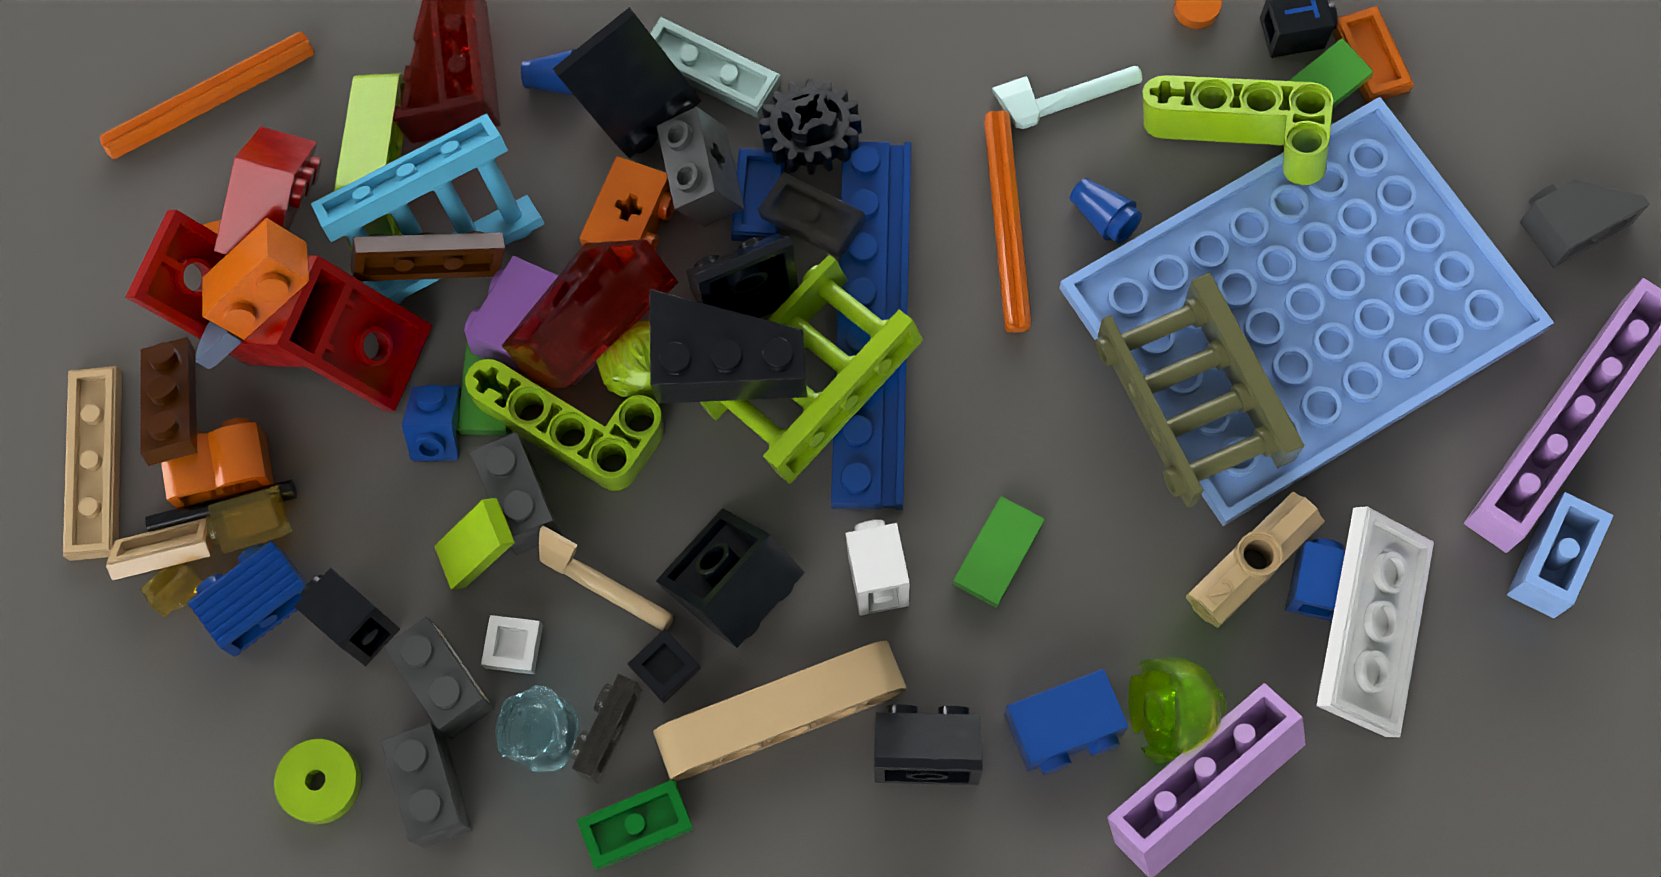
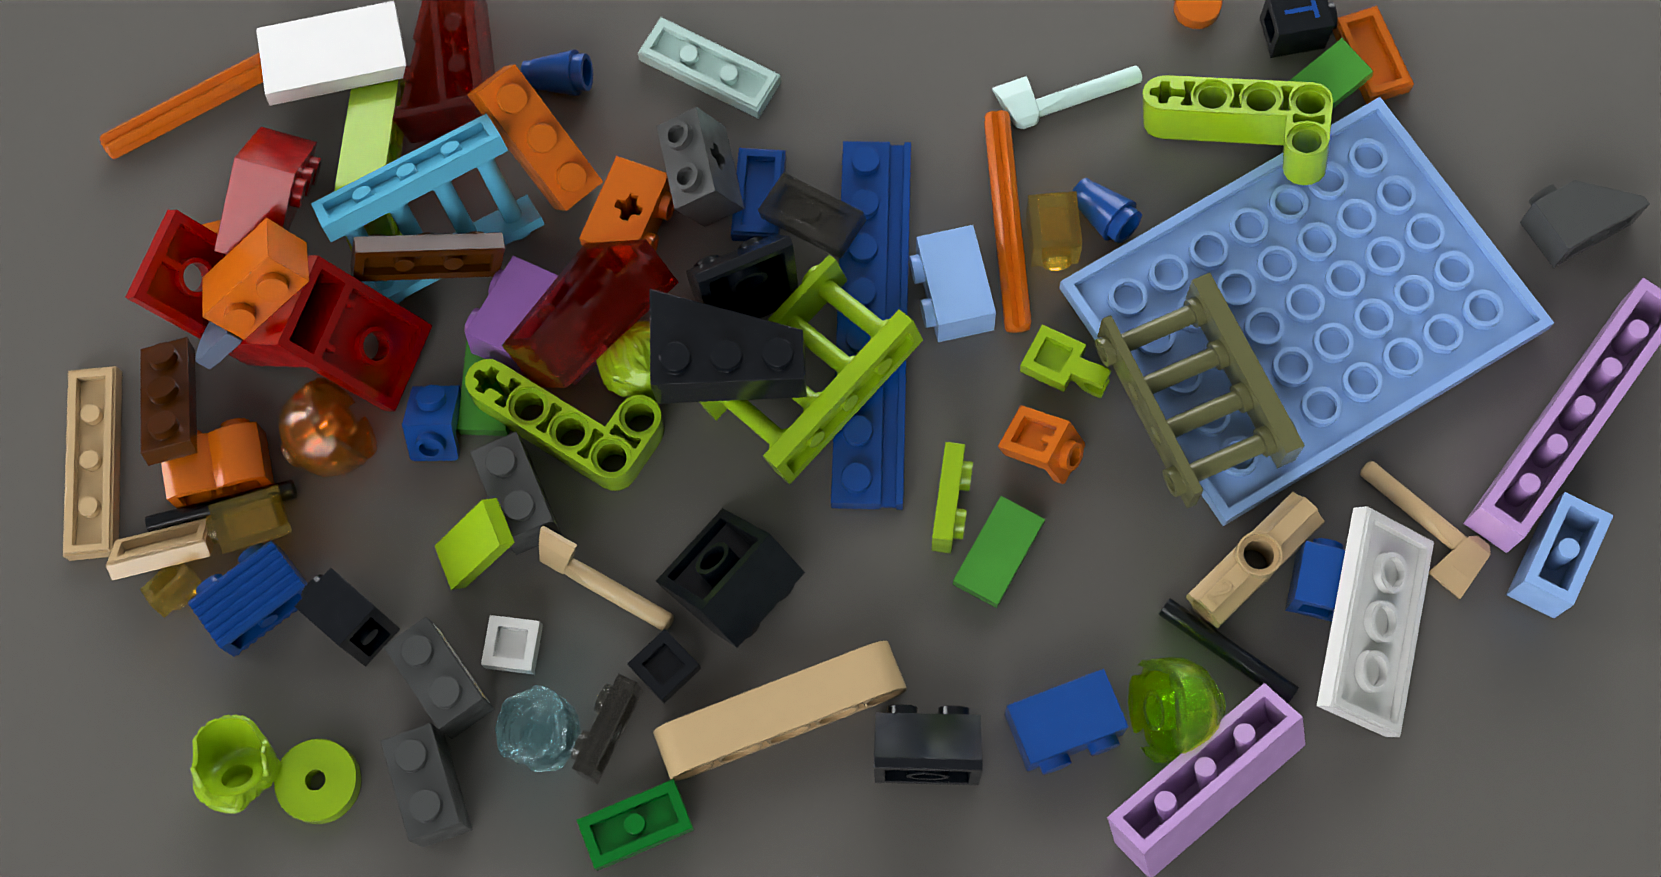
(232, 763): none -> lime hair
(323, 432): none -> clear orange cylinder
(331, 53): none -> white tile
(535, 138): none -> orange brick
(627, 83): black slope -> none
(810, 126): black gear -> none
(877, 567): white brick -> none
(954, 284): none -> light blue brick
(954, 477): none -> lime plate
(1043, 442): none -> orange bracket
(1053, 230): none -> clear yellow brick
(1058, 359): none -> lime plate
(1227, 650): none -> black bar
(1467, 554): none -> tan piece

